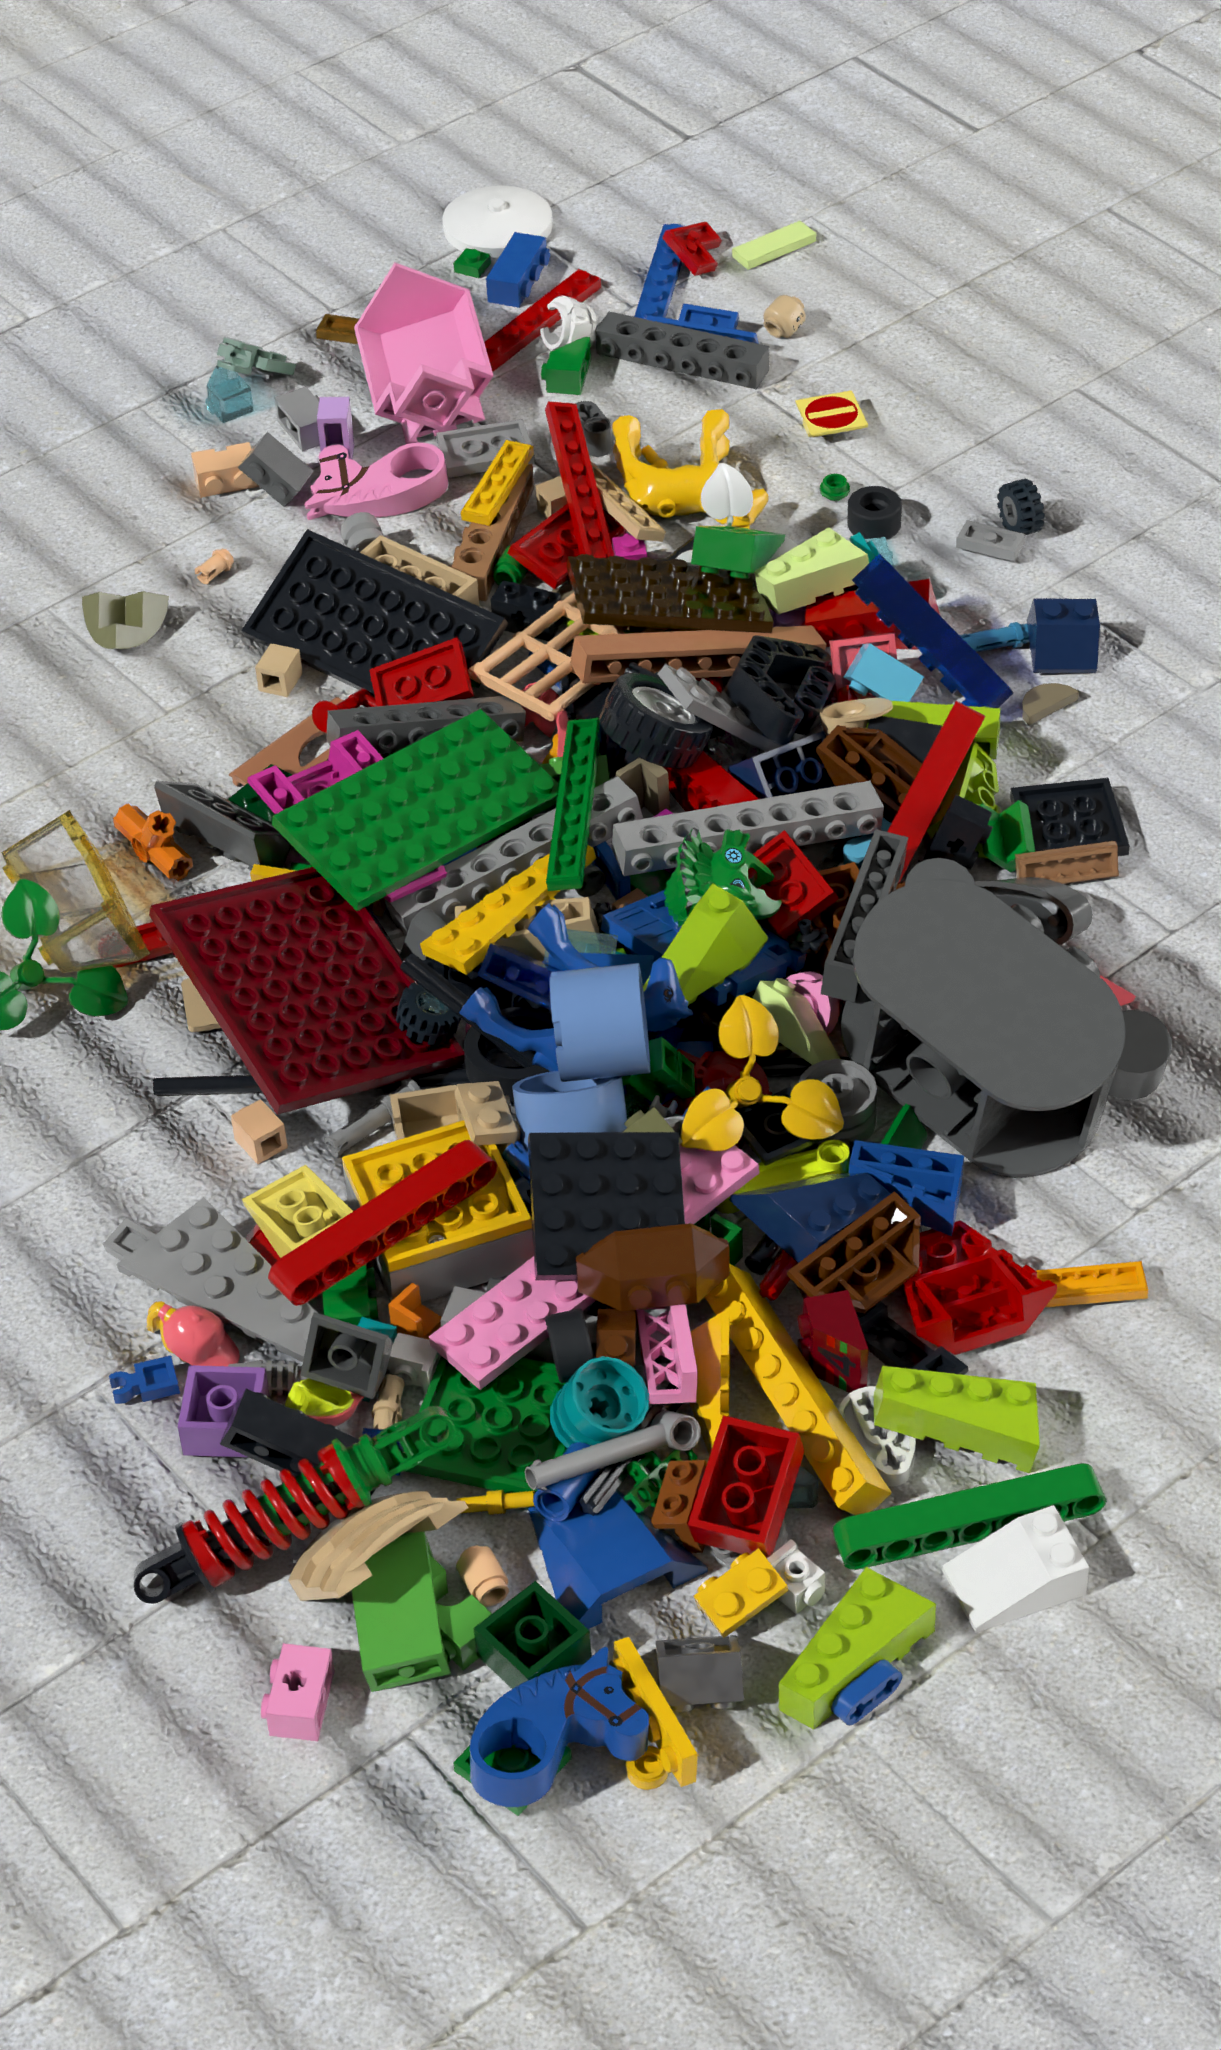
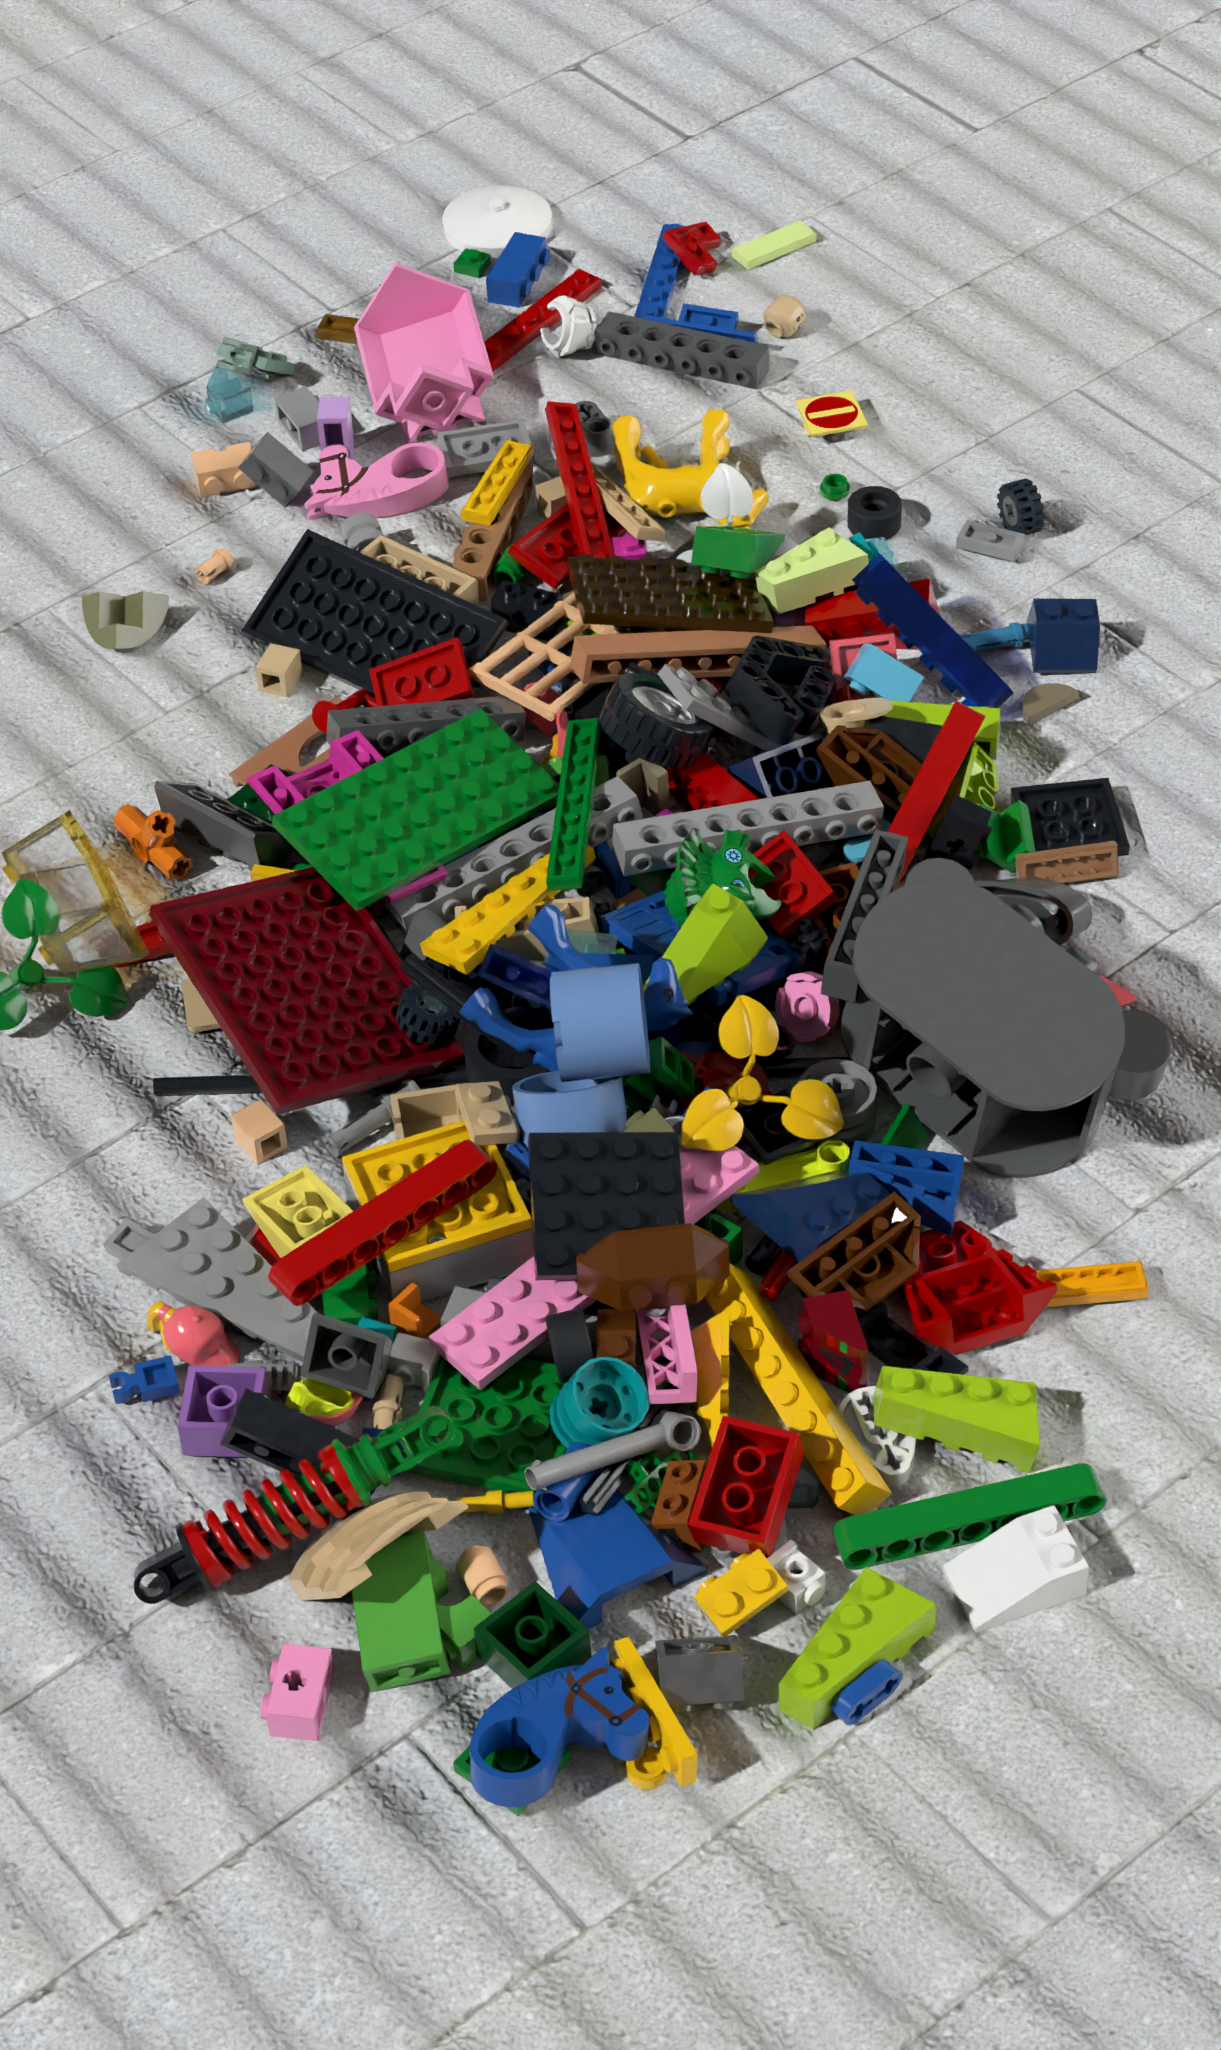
(567, 367): green slope -> none
(795, 1021): yellowish green slope -> none

